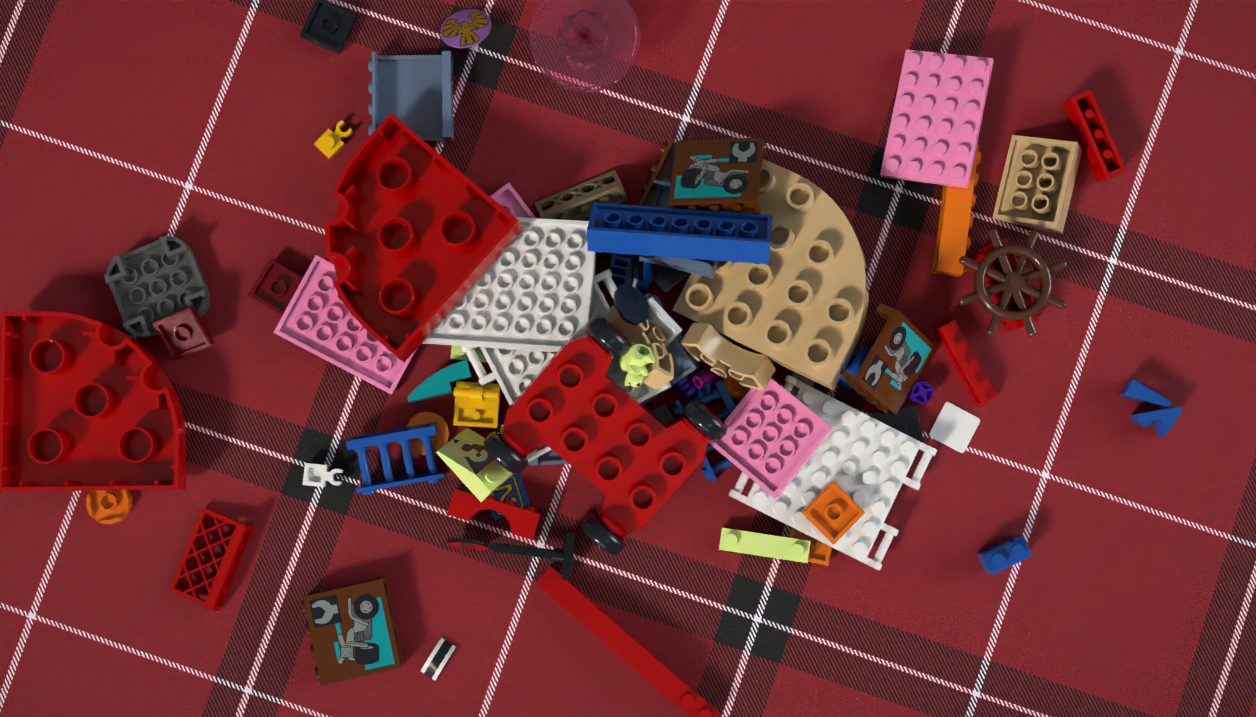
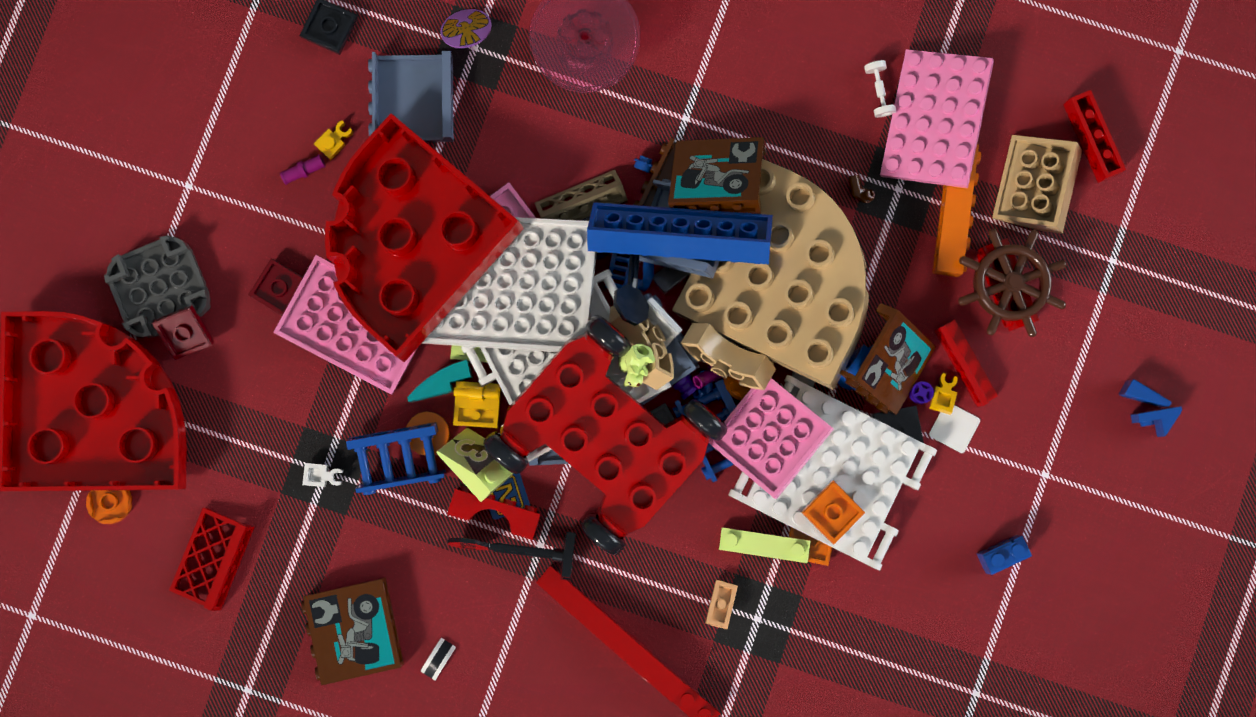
(302, 169): none -> magenta pin
(643, 163): none -> blue plate
(721, 604): none -> light nougat plate
(859, 192): none -> reddish brown arm
(876, 67): none -> white wheel
(943, 397): none -> yellow plate

